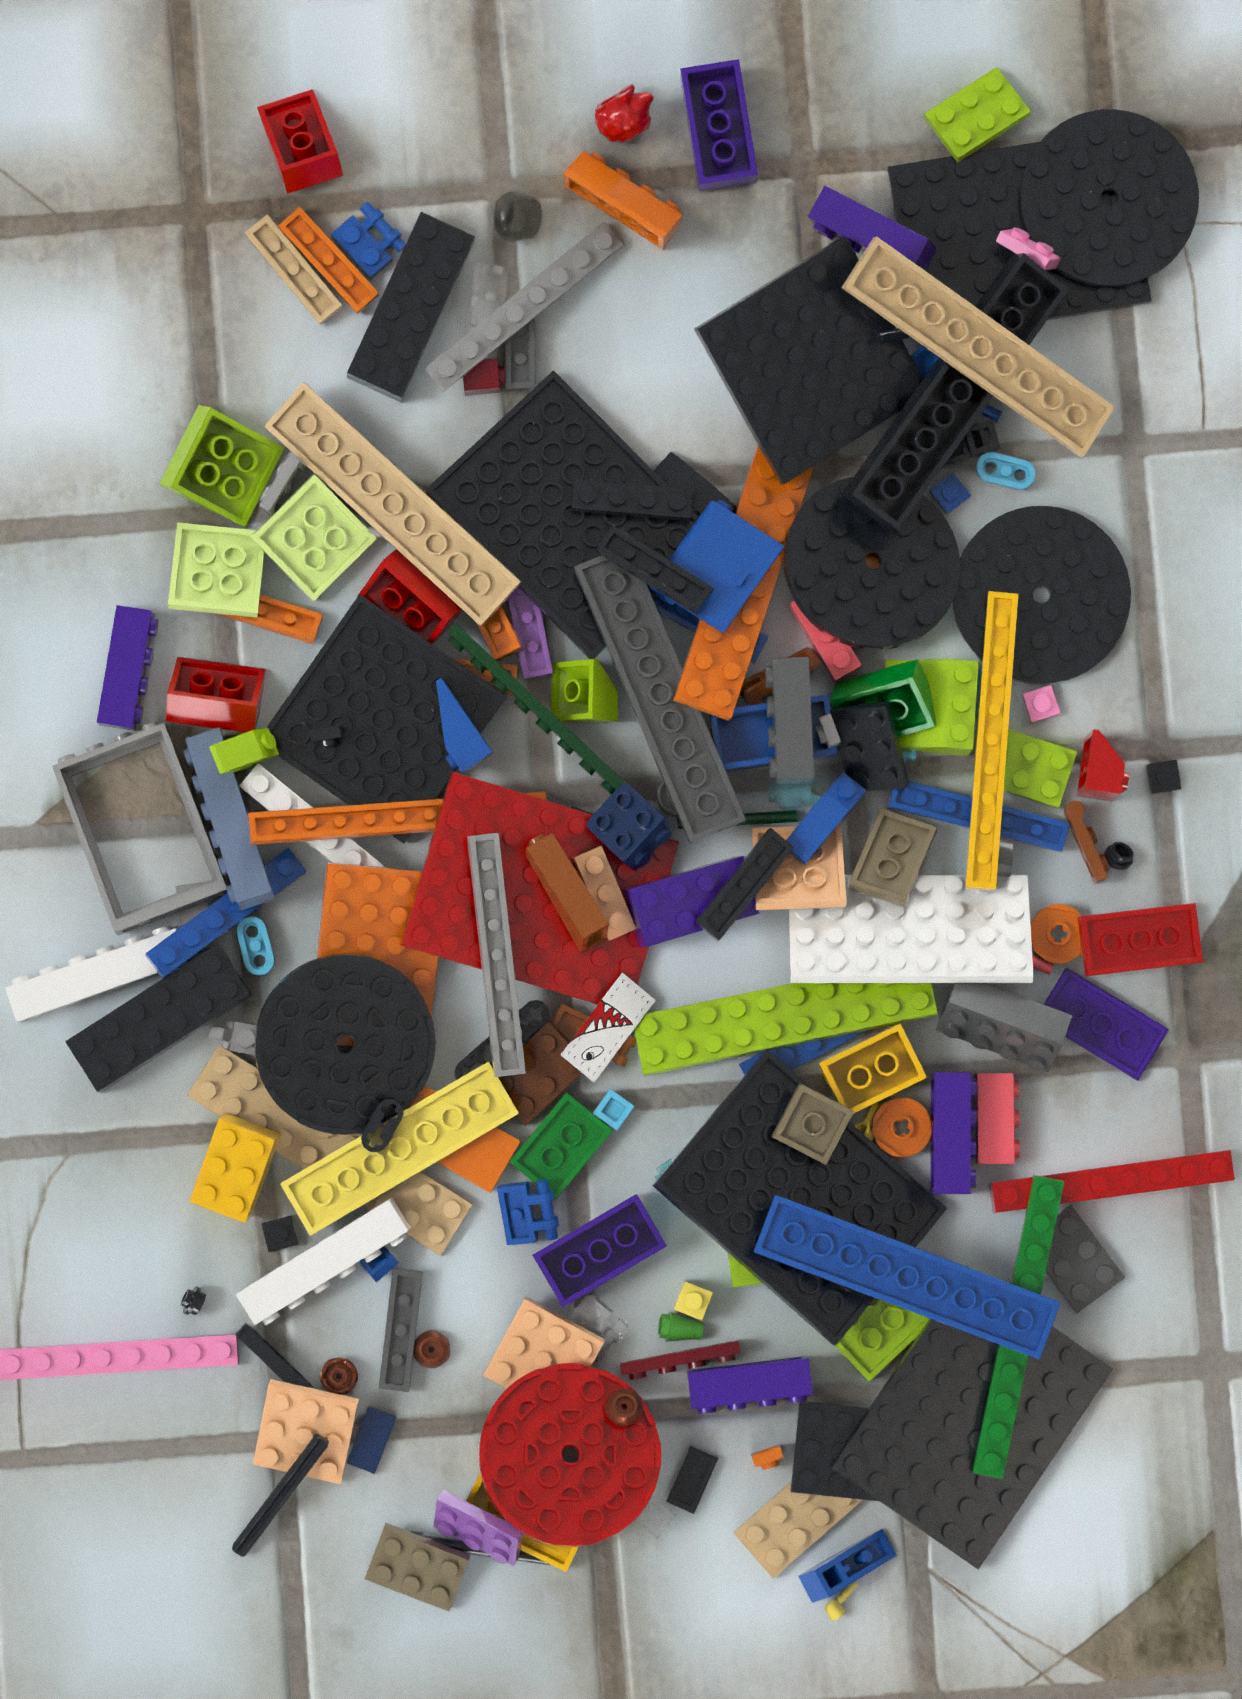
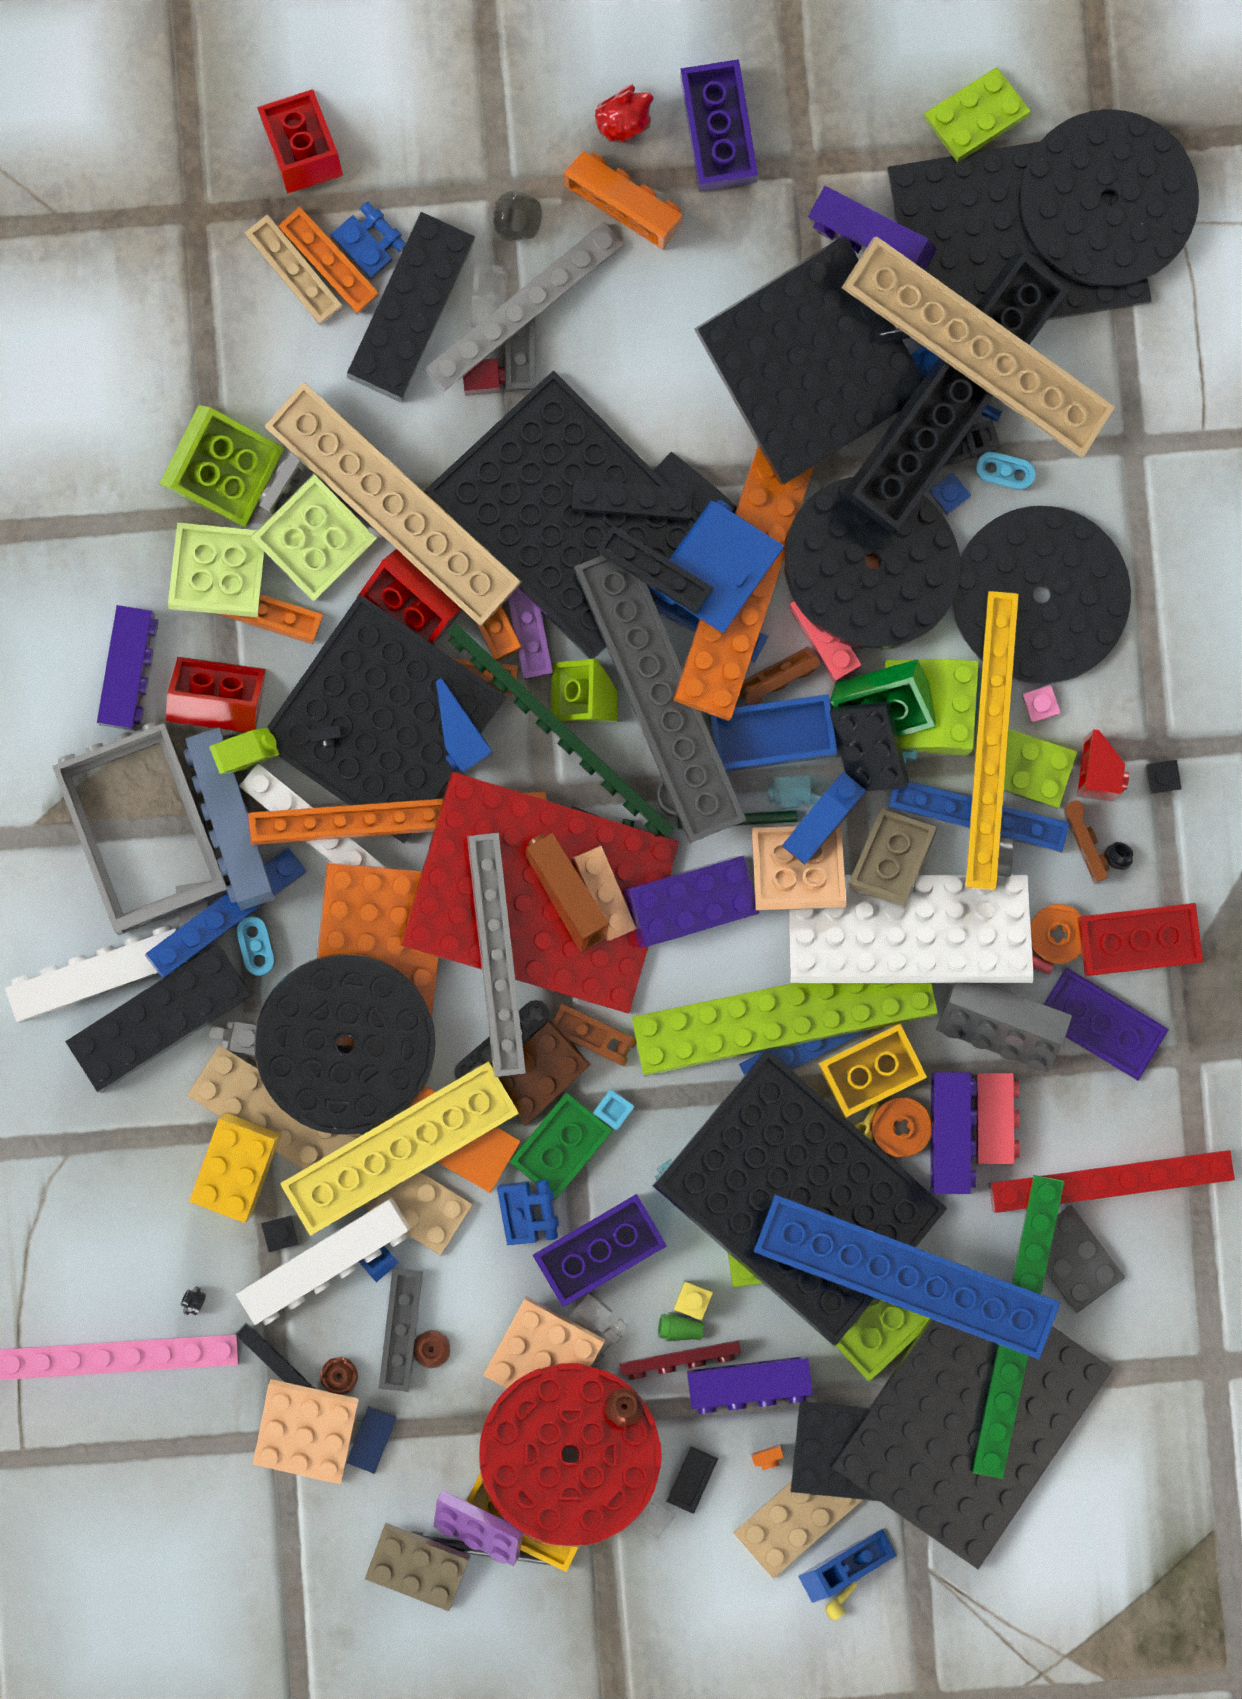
(280, 1495): black axle -> none
(375, 1122): black beam -> none
(608, 1027): white sticker -> none
(630, 826): dark blue bracket -> none
(744, 884): black plate -> none
(791, 720): dark grey brick -> none
(812, 1123): dark tan plate -> none
(827, 731): light grey plate -> none
(1019, 242): bright pink plate -> none

